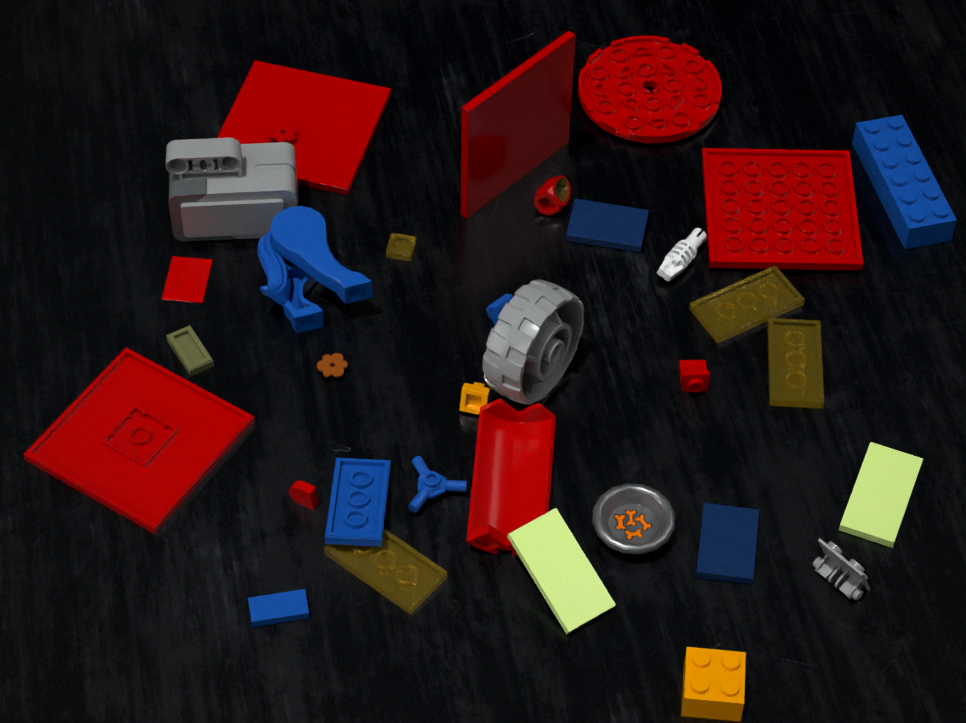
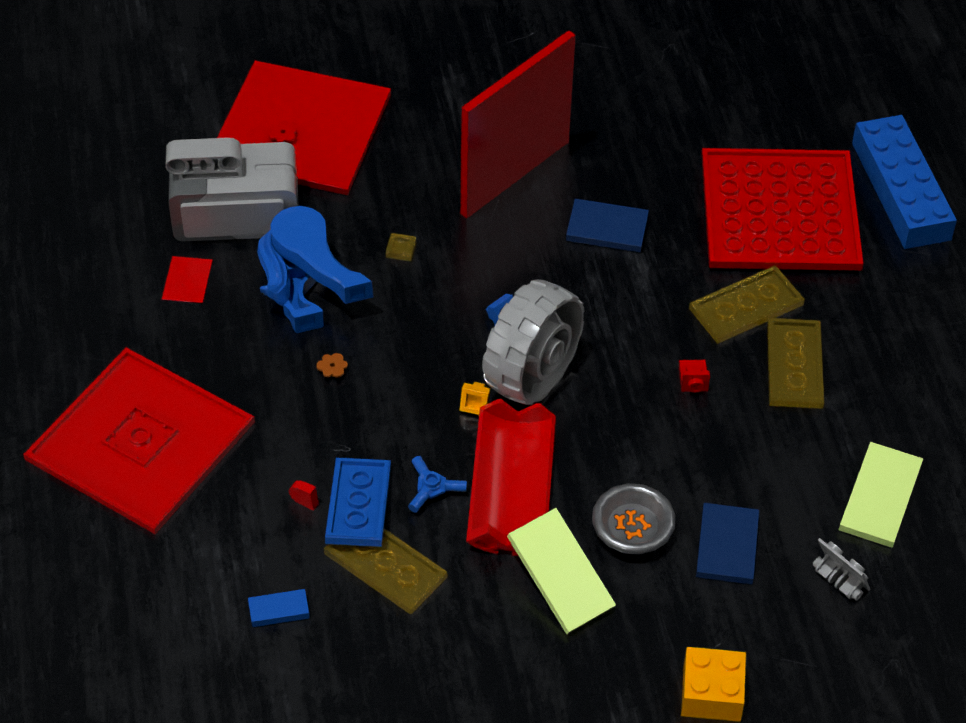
(190, 351): olive tile -> none
(552, 195): red rock -> none
(681, 255): white hinge -> none
(683, 95): red plate -> none

